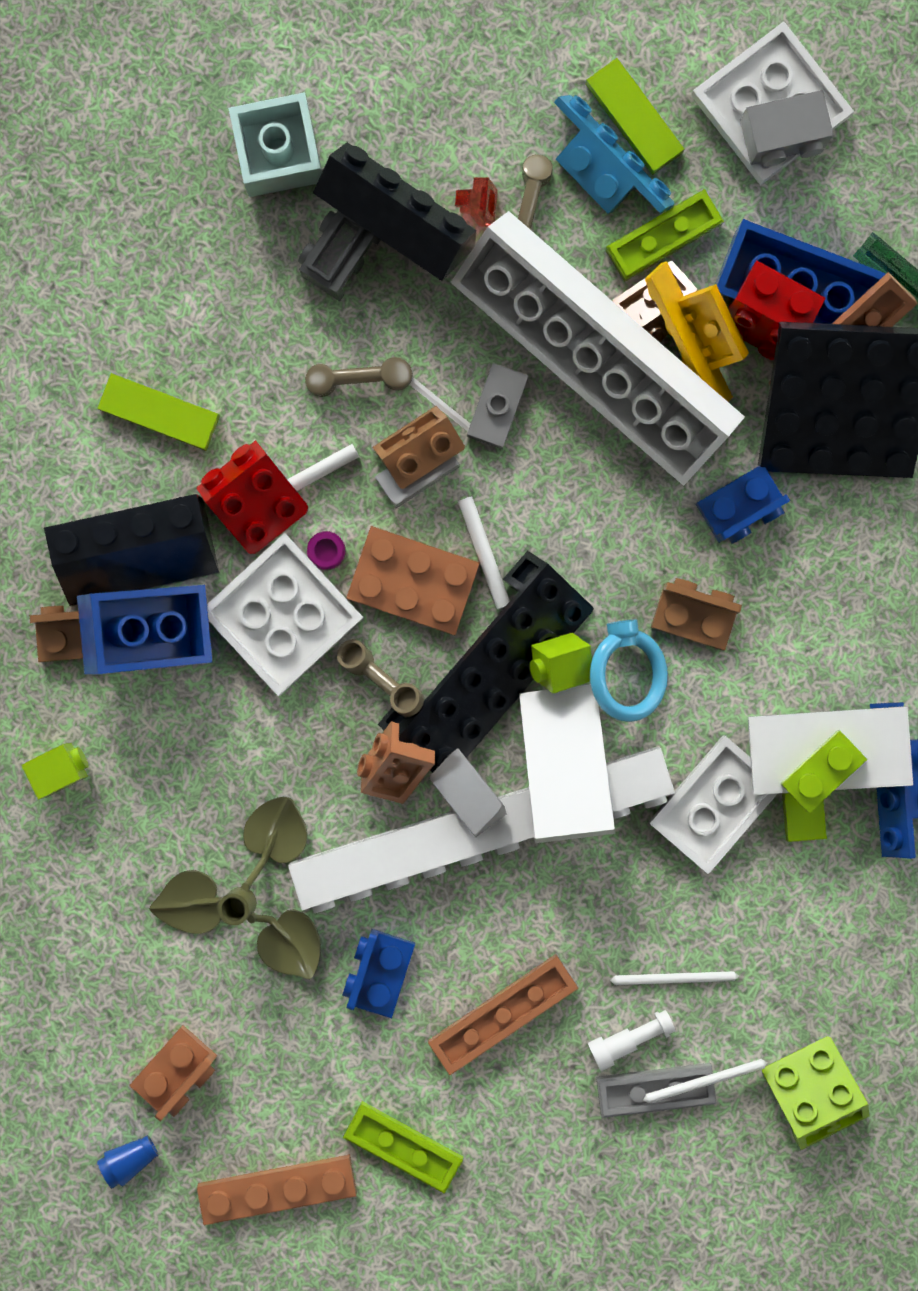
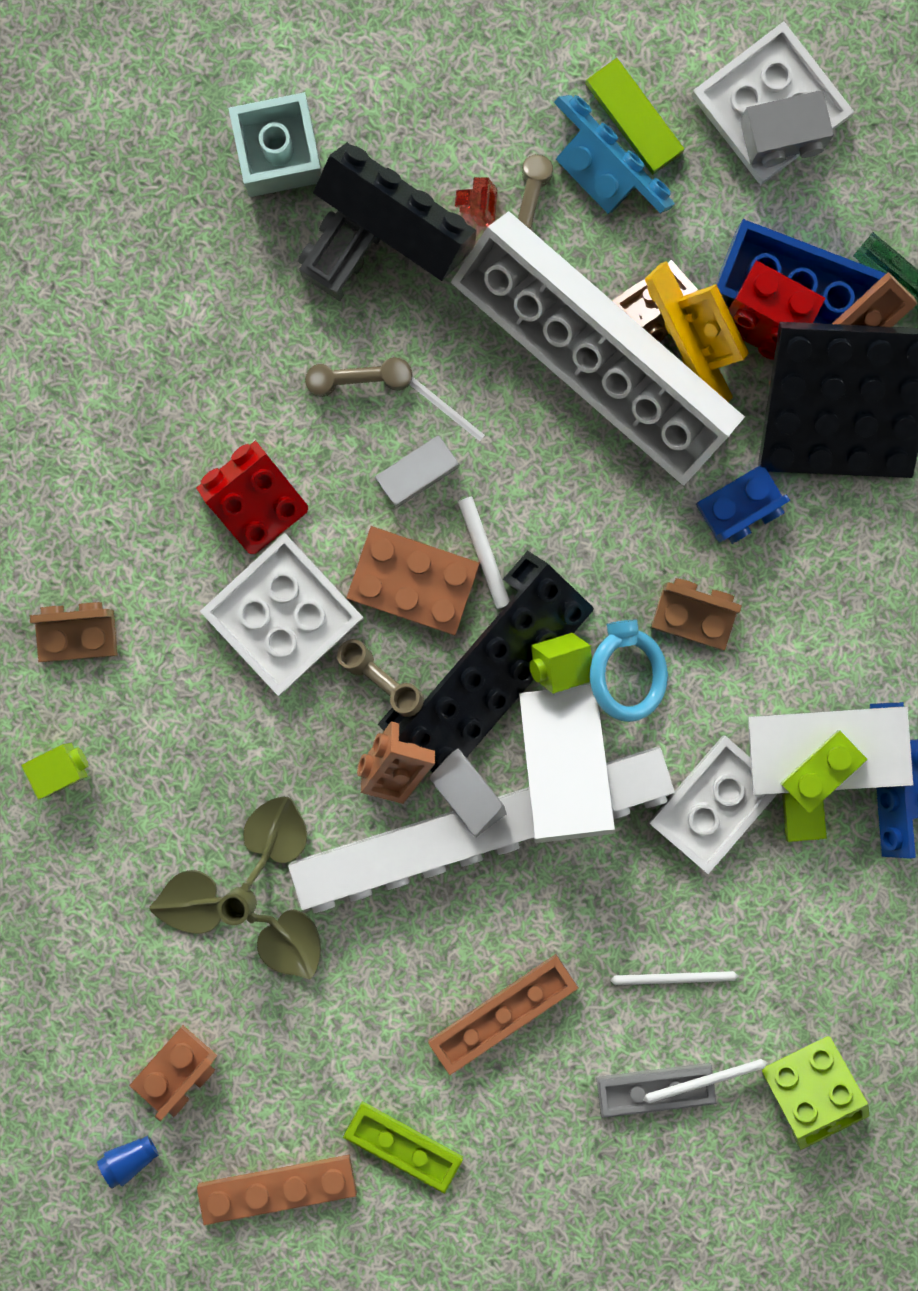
(133, 548): black slope -> none
(144, 629): blue brick -> none
(158, 412): lime tile -> none
(323, 467): white bar -> none
(326, 550): magenta tile -> none
(380, 973): blue bracket -> none
(419, 447): medium nougat bracket -> none
(497, 406): light grey plate -> none
(625, 1042): white piece -> none
(664, 235): lime tile -> none

